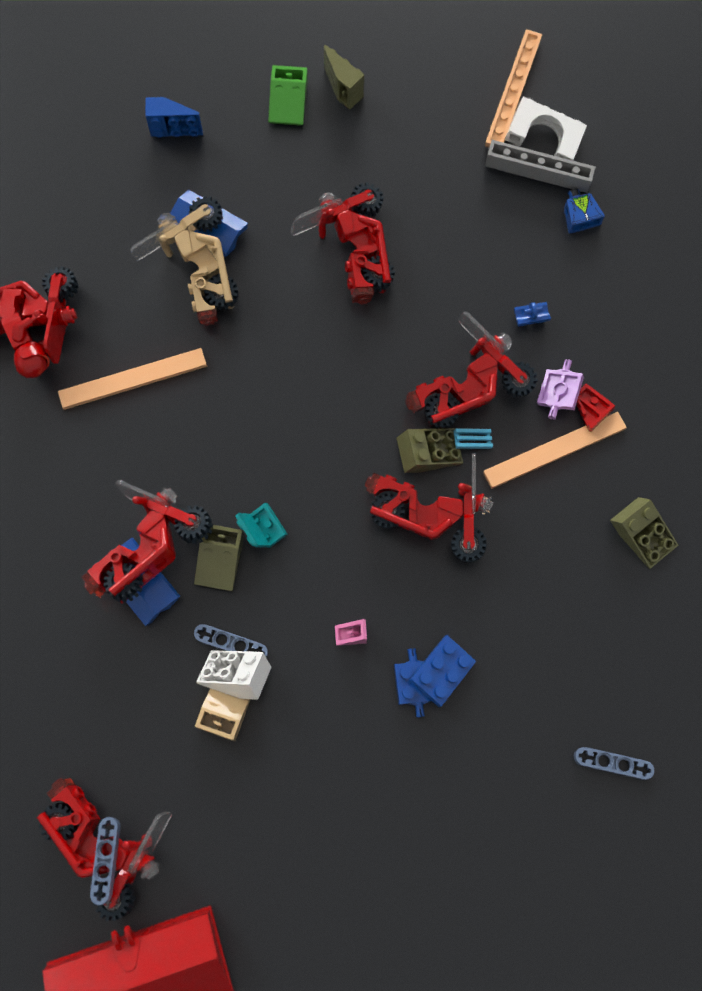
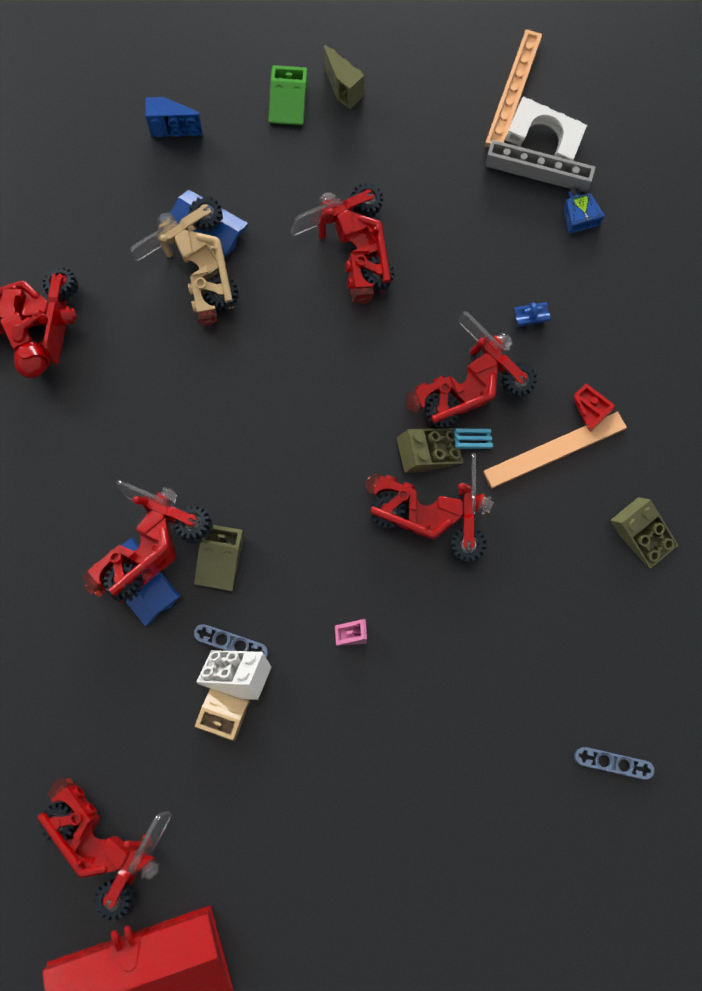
(109, 861): sand blue beam -> none
(132, 378): light nougat tile -> none
(261, 527): teal bracket -> none
(407, 691): blue plate -> none
(442, 671): blue plate -> none
(560, 389): lavender plate -> none

